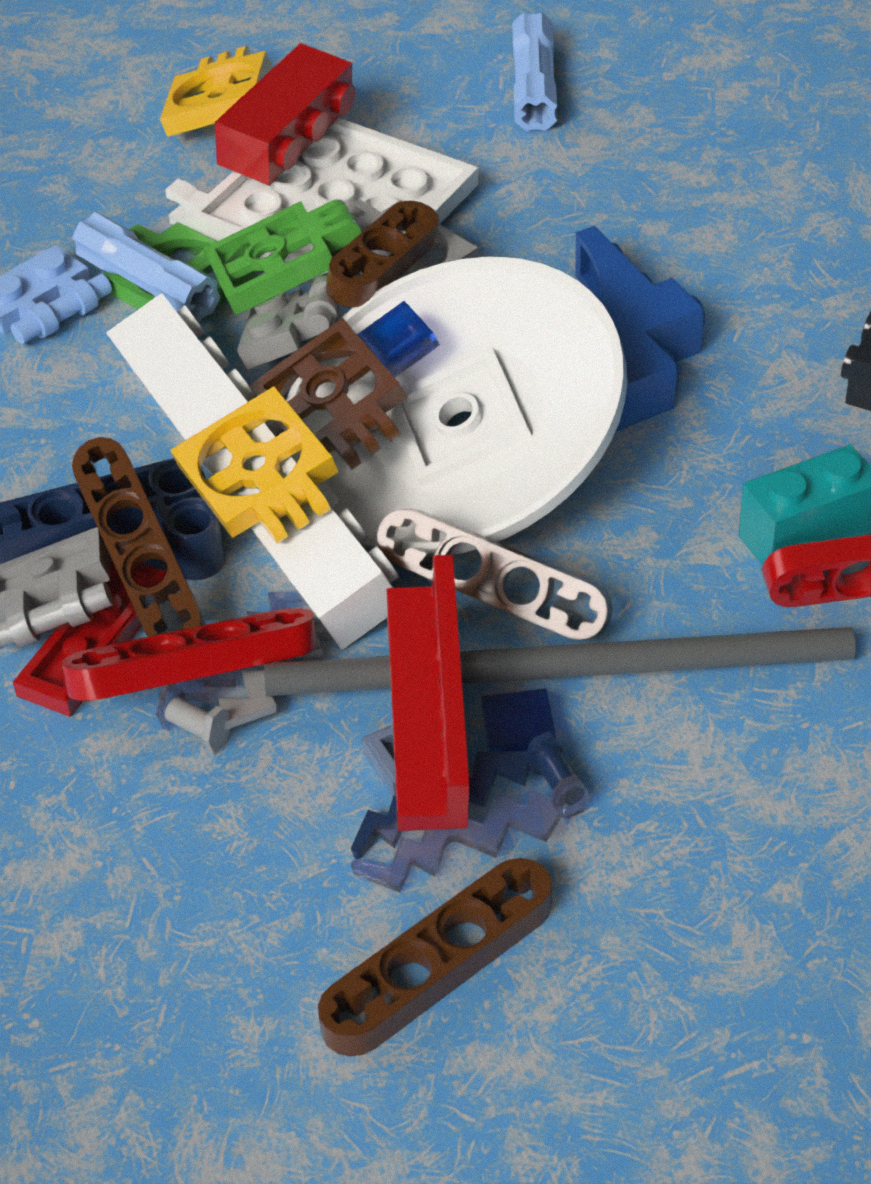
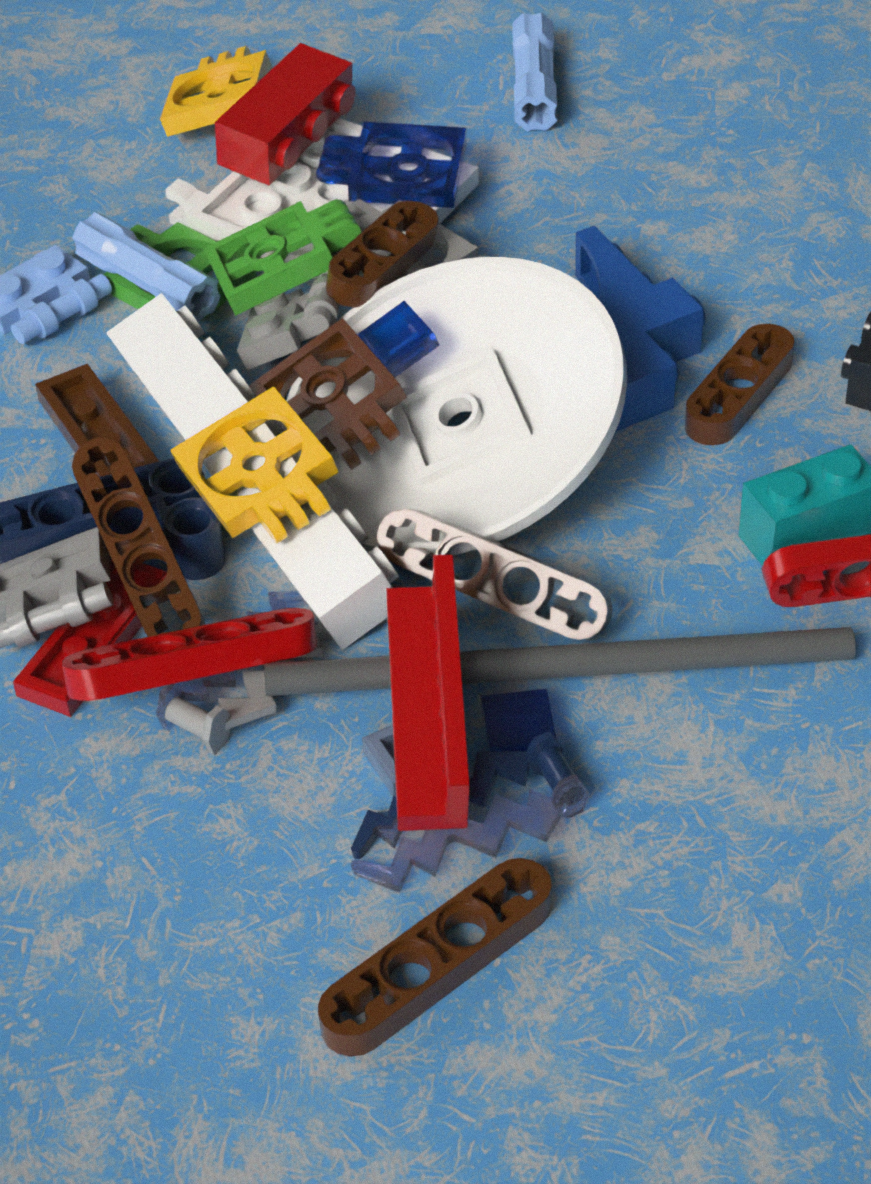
(87, 411): none -> reddish brown plate
(350, 163): none -> clear blue piece
(739, 404): none -> reddish brown beam

